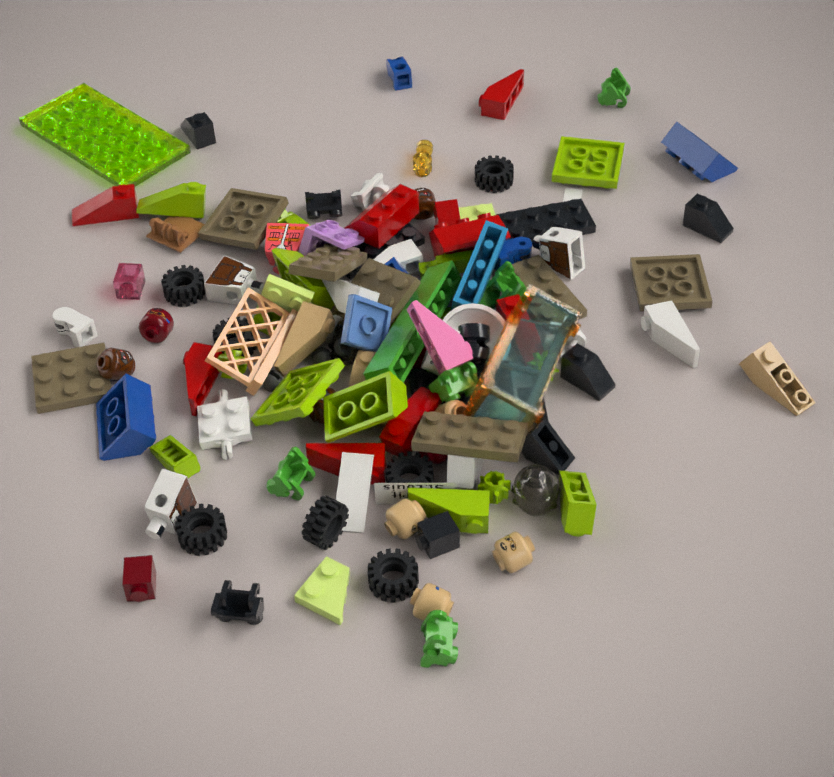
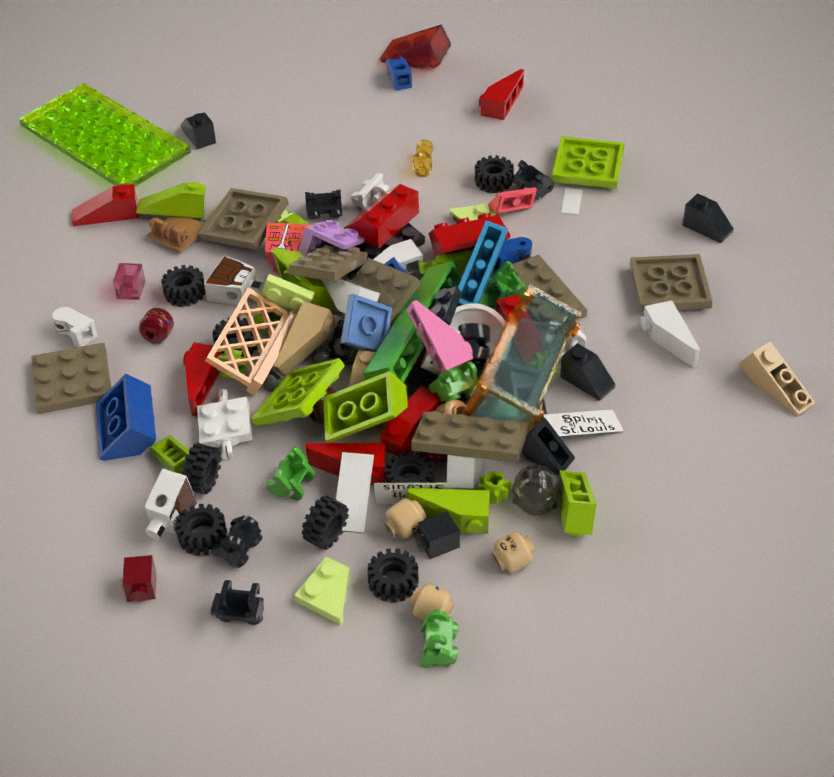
(115, 363): reddish brown head -> none
(202, 467): none -> black tyre
(242, 536): none -> black piece
(420, 48): none -> clear red slope
(426, 203): reddish brown head -> none
(446, 211): red brick -> none
(446, 303): none -> black plate
(513, 200): none -> coral slope
(530, 177): none -> black piece
(540, 219): black plate -> none
(562, 250): white torso -> none
(584, 422): none -> white sticker
(614, 88): bright green piece -> none
(696, 154): blue slope -> none

